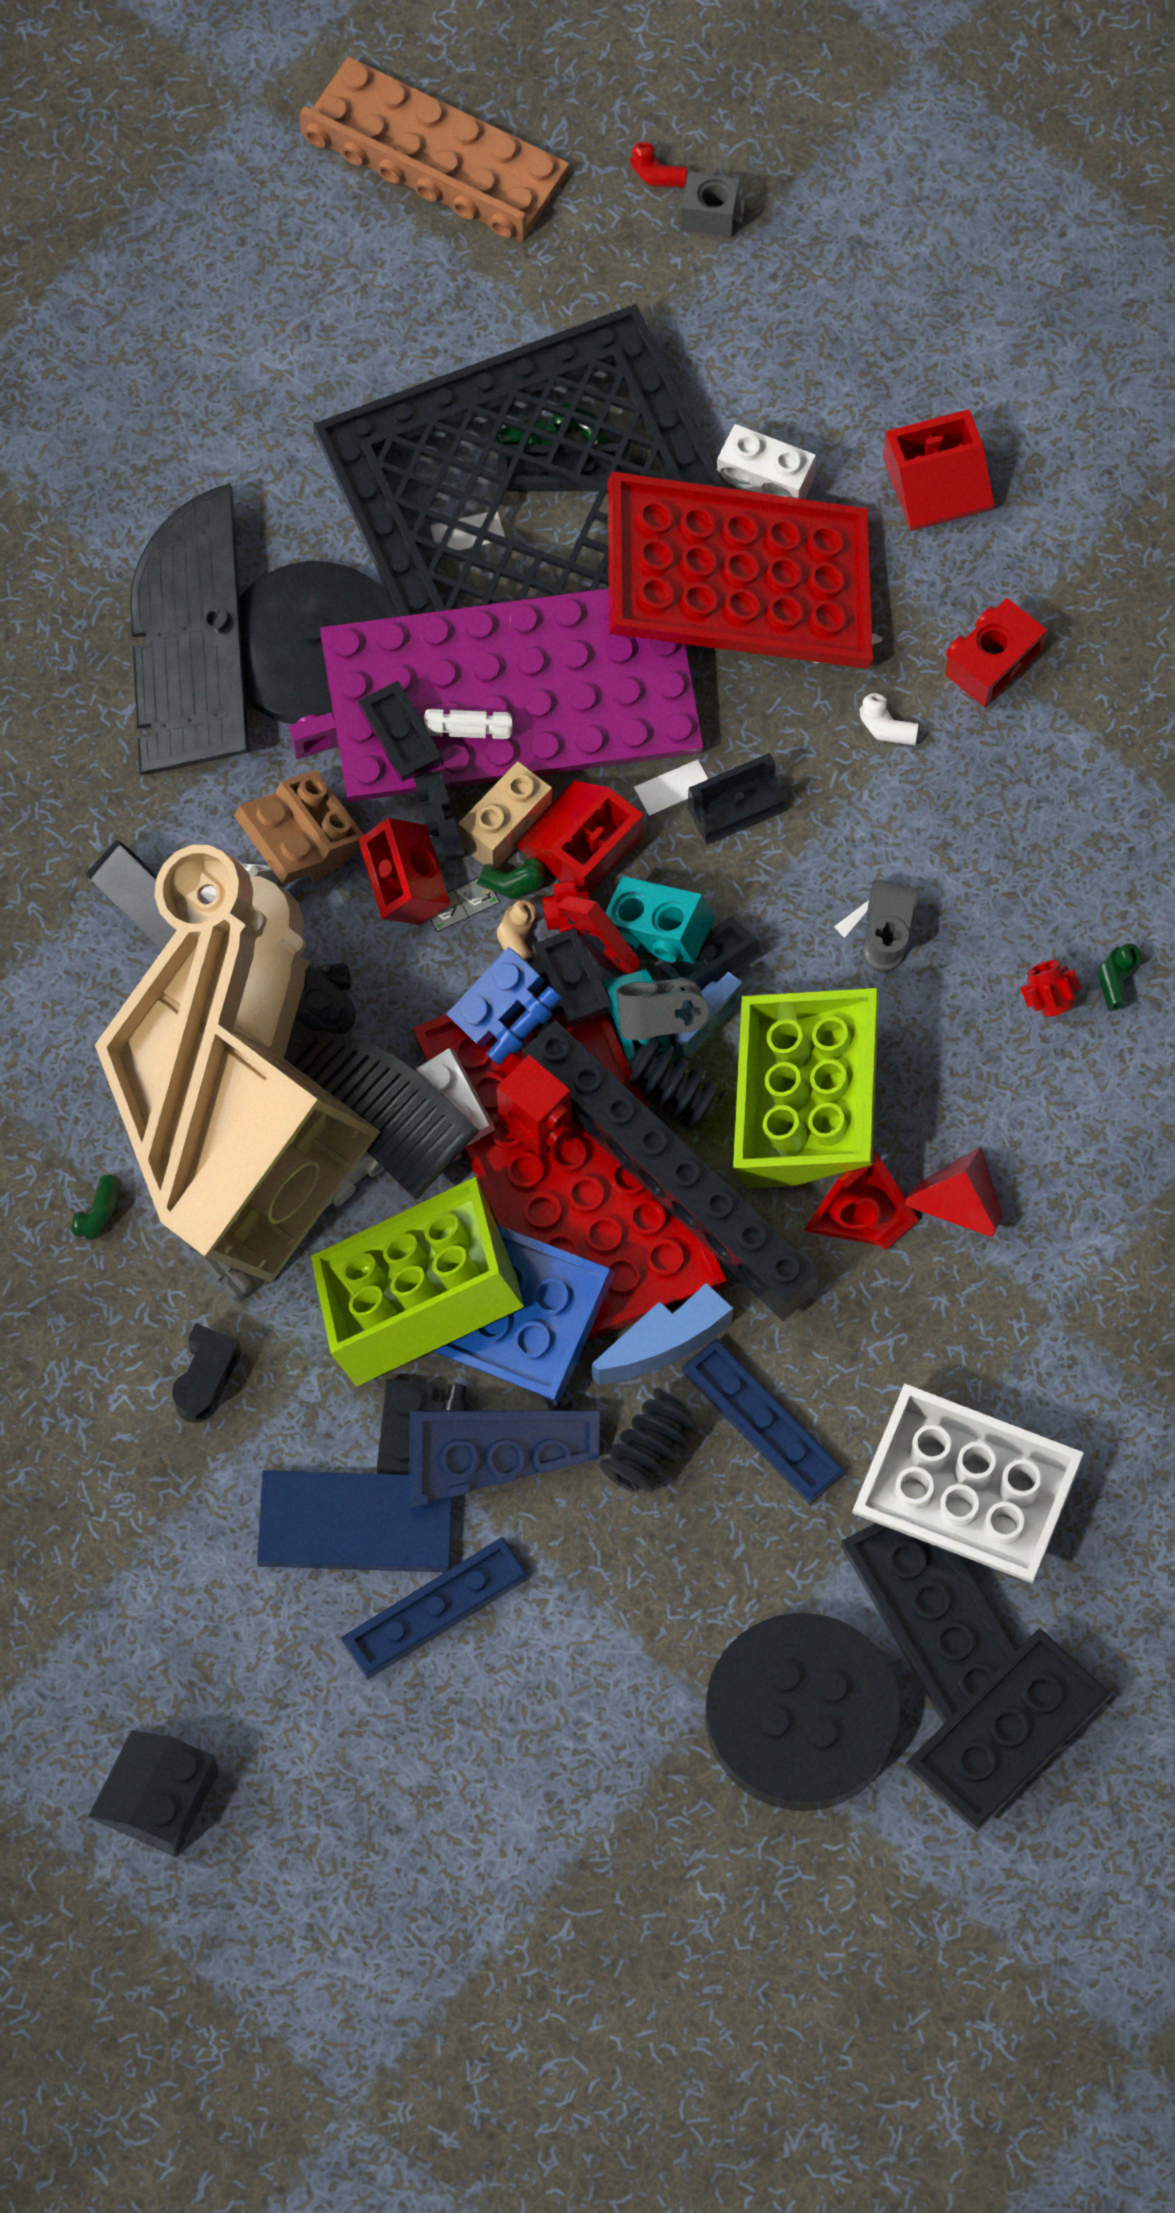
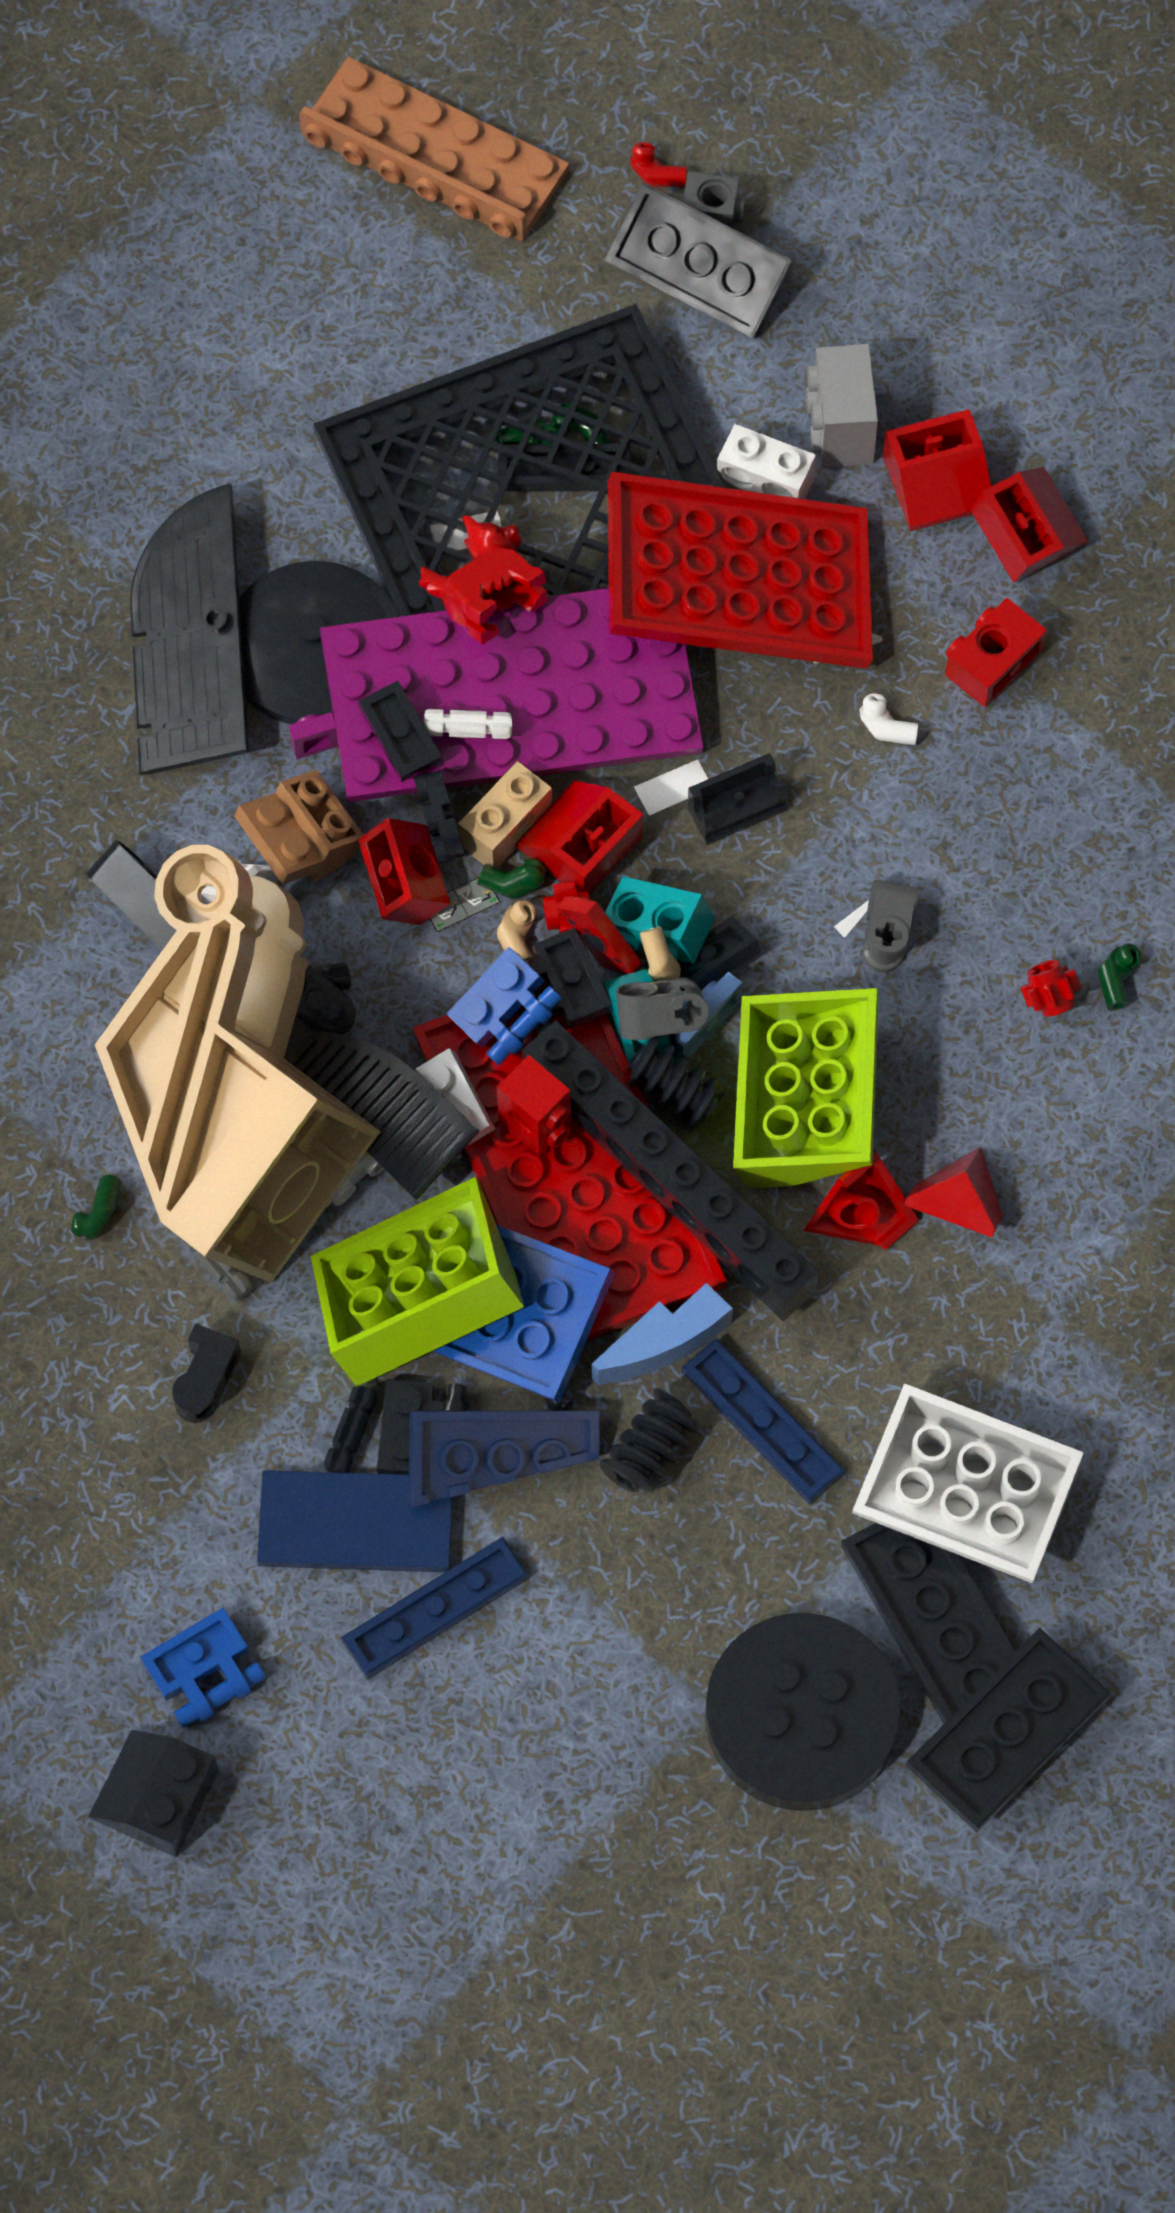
(193, 1656): none -> blue plate
(350, 1430): none -> black axle
(490, 581): none -> red animal
(660, 960): none -> tan arm
(699, 260): none -> tile
(842, 405): none -> light grey brick
(1027, 522): none -> red slope

